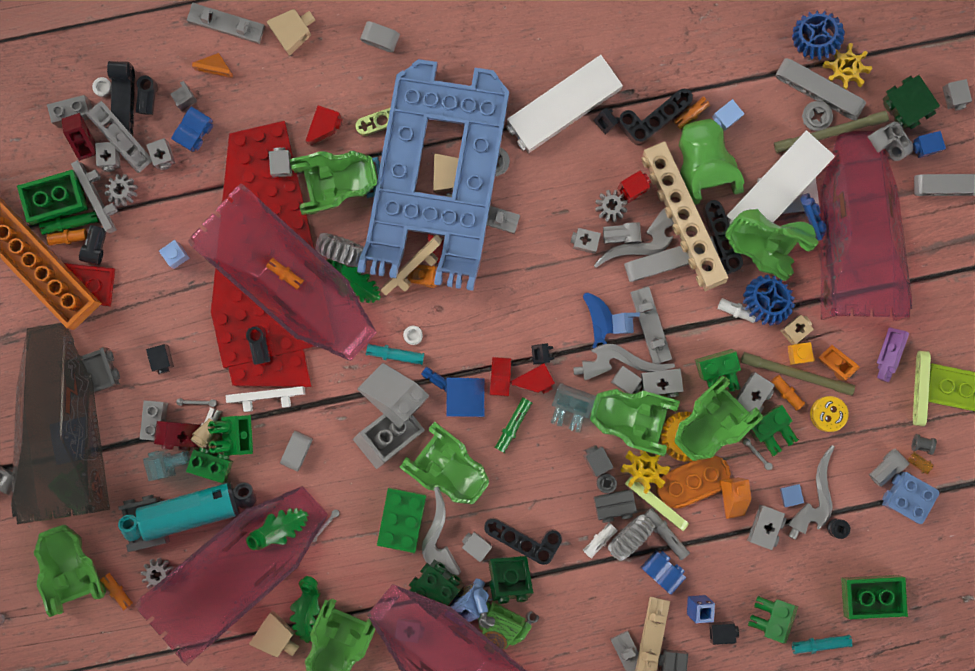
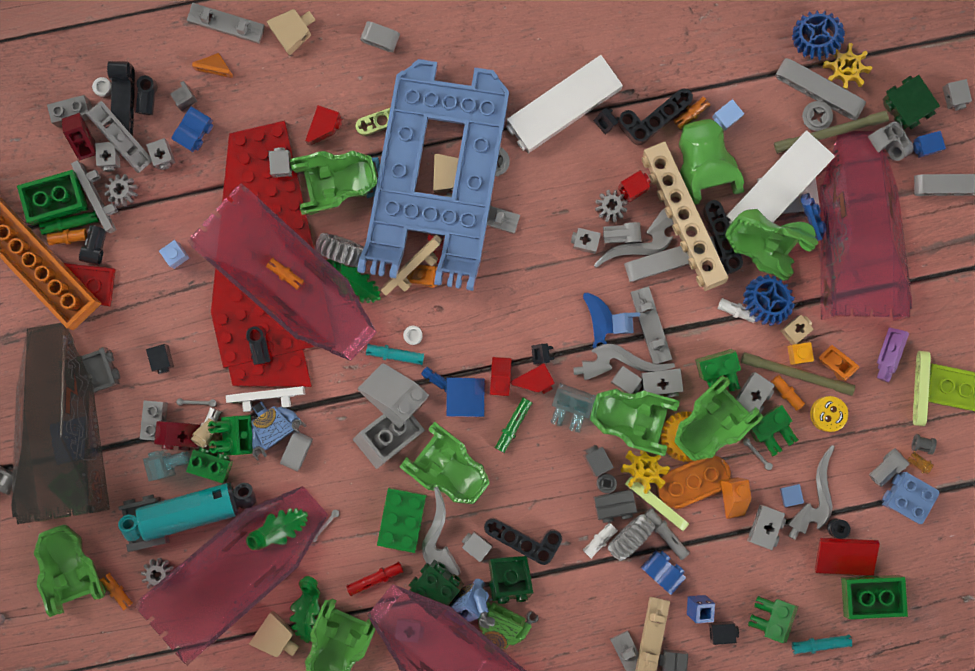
(272, 427): none -> torso
(383, 574): none -> red pin
(847, 556): none -> red tile

